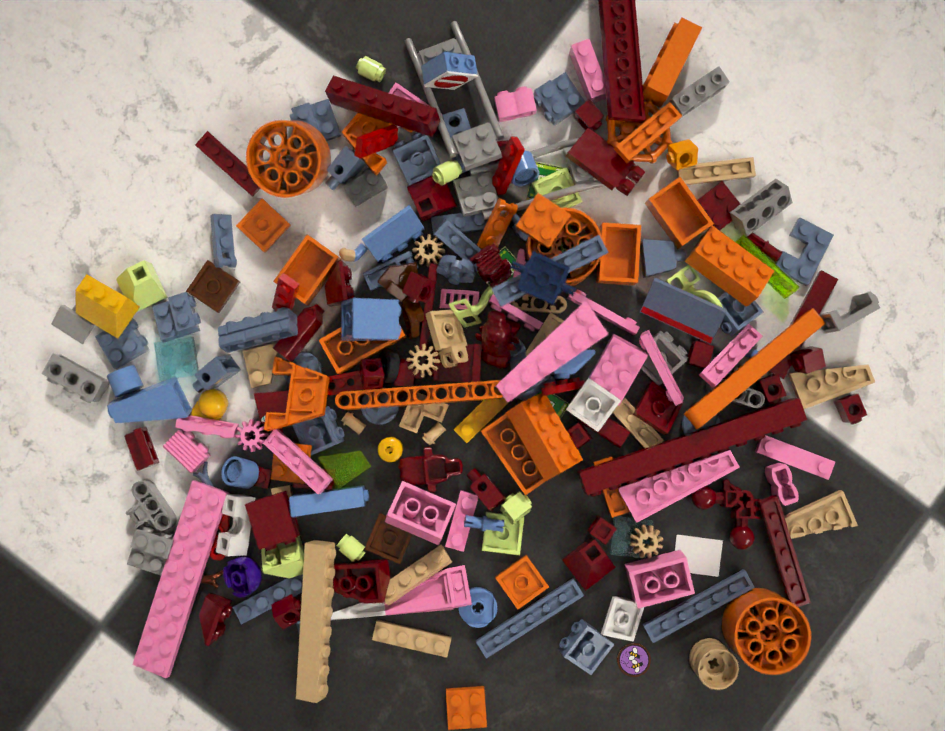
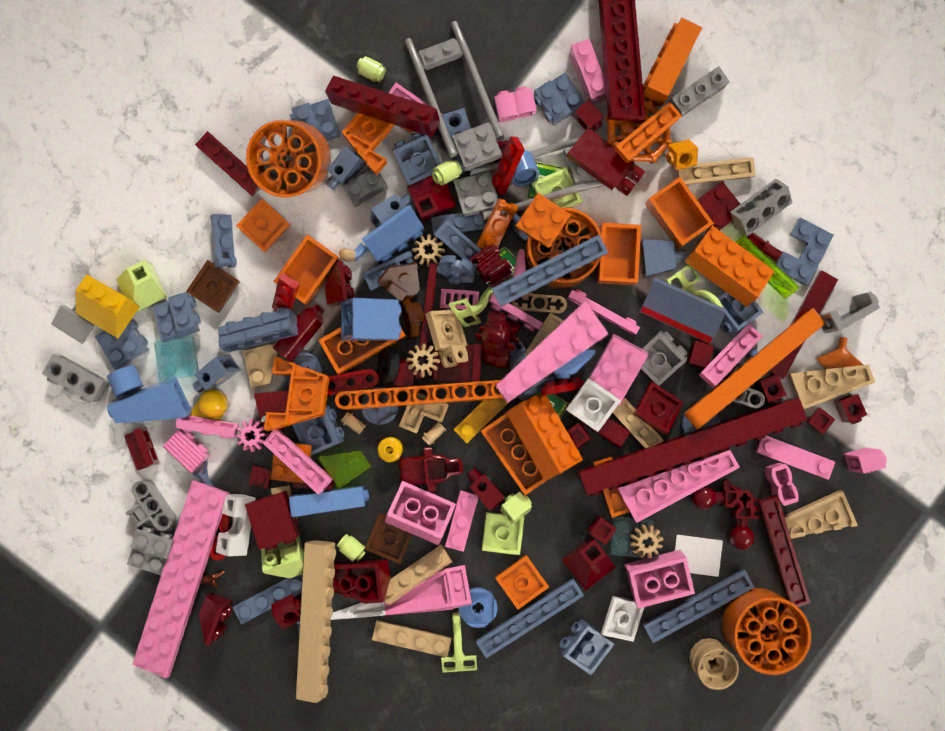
(240, 472): medium blue piece -> none
(242, 576): dark purple cylinder -> none
(371, 374): dark red brick -> none
(376, 141): red plate -> none
(384, 210): none -> sand blue torso
(418, 287): dark red brick -> none
(449, 71): medium blue piece -> none
(458, 656): none -> yellowish green piece
(466, 707): orange plate -> none
(484, 523): medium blue pin -> none
(543, 278): dark blue plate -> none
(634, 660): sticker -> none
(673, 391): bright pink plate -> none
(808, 360): dark red brick -> none
(820, 420): none -> dark red plate
(839, 357): none -> orange hand
(865, 460): none -> bright pink brick

